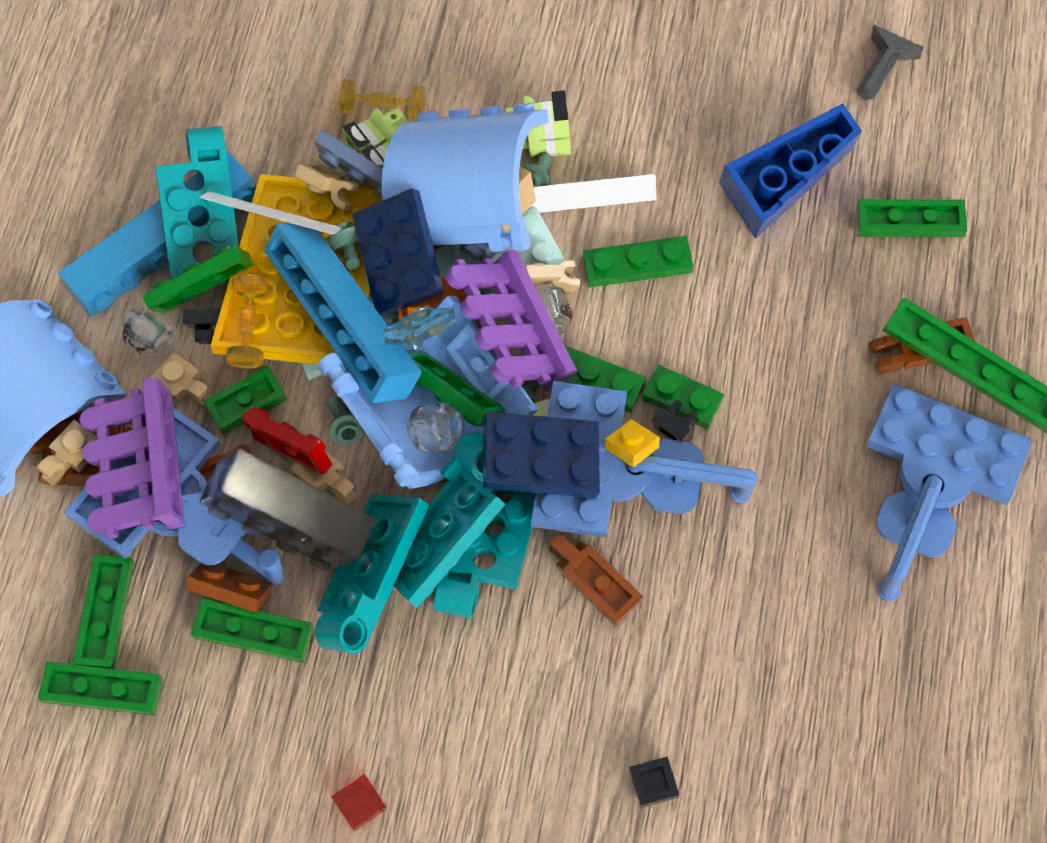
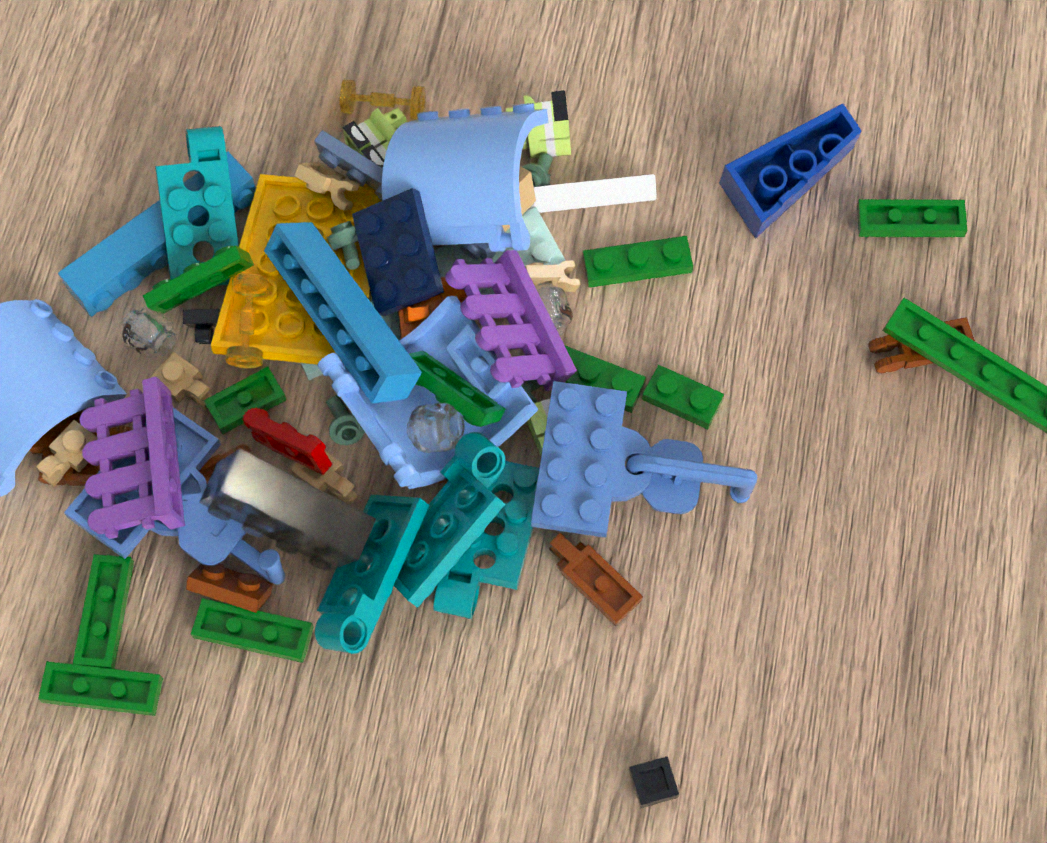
(272, 213): white sticker -> none
(359, 802): clear red tile -> none
(419, 326): clear light blue plate -> none
(541, 454): dark blue plate -> none
(632, 443): yellow plate -> none
(672, 426): black tile -> none
(891, 50): dark grey piece -> none
(948, 454): medium blue plate -> none

